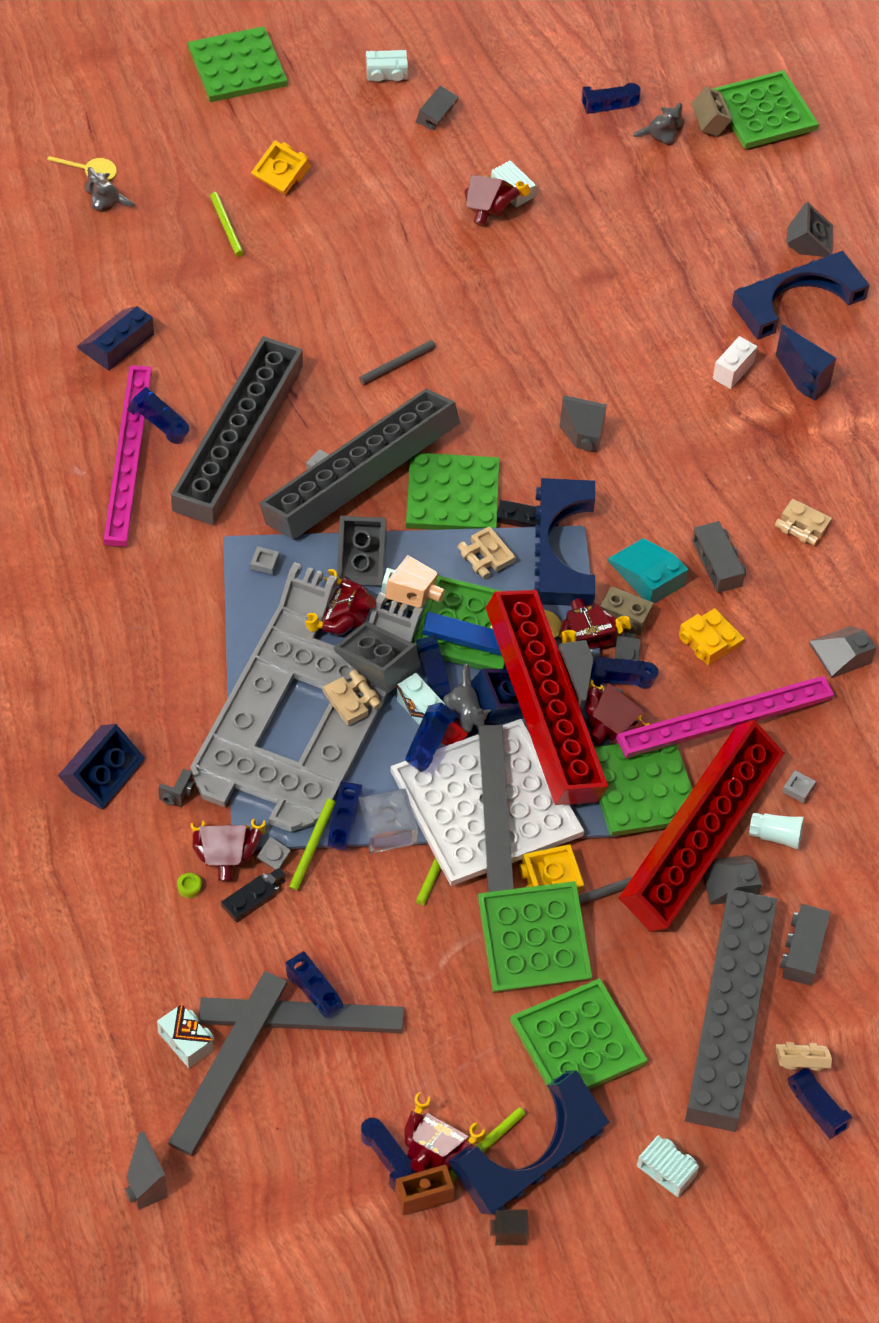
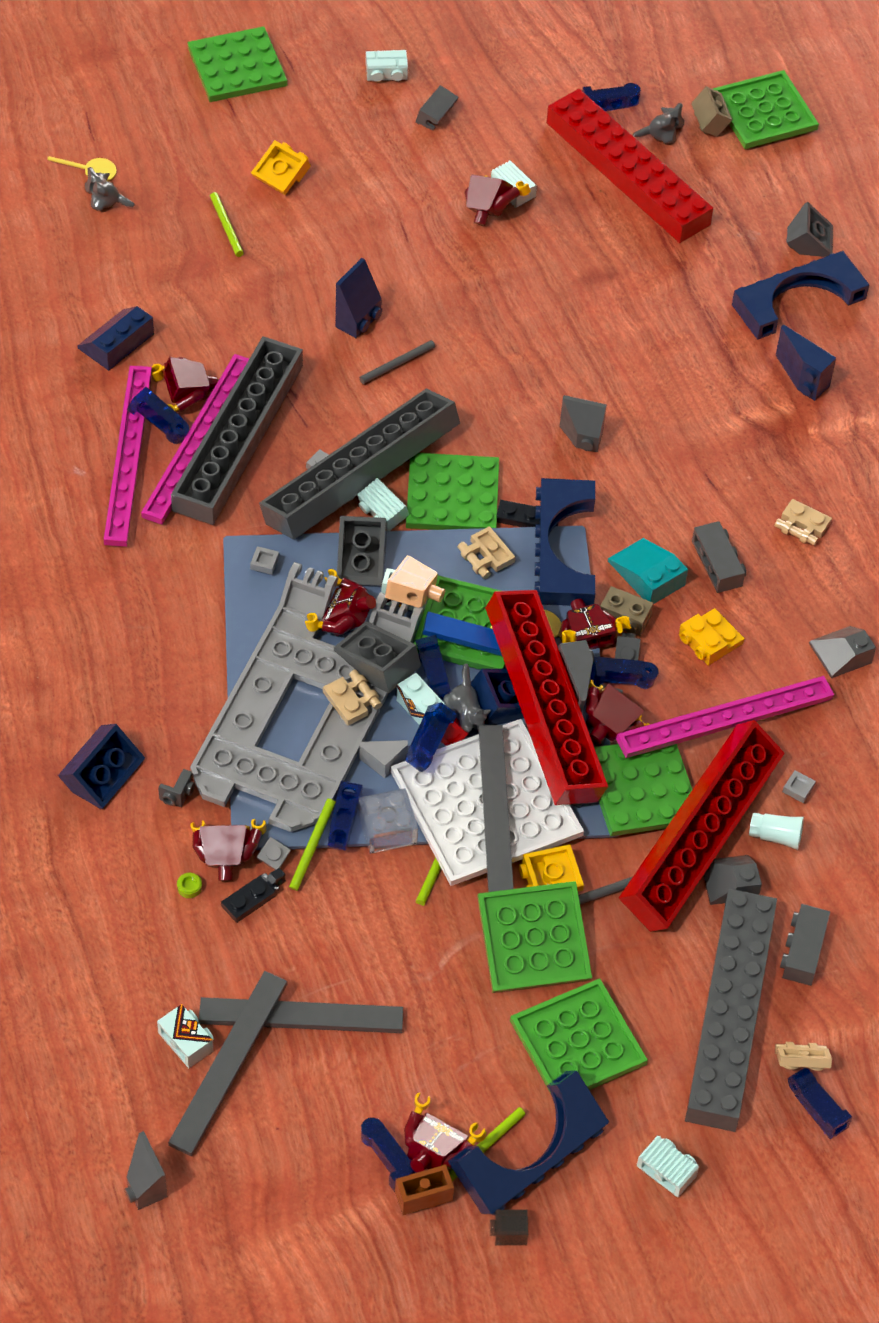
(159, 503): none -> dark pink plate
(184, 380): none -> dark red torso
(313, 984): clear blue leg -> none
(357, 300): none -> dark blue slope
(382, 503): none -> light aqua brick
(383, 754): none -> light grey slope
(629, 165): none -> red brick
(735, 362): white brick -> none

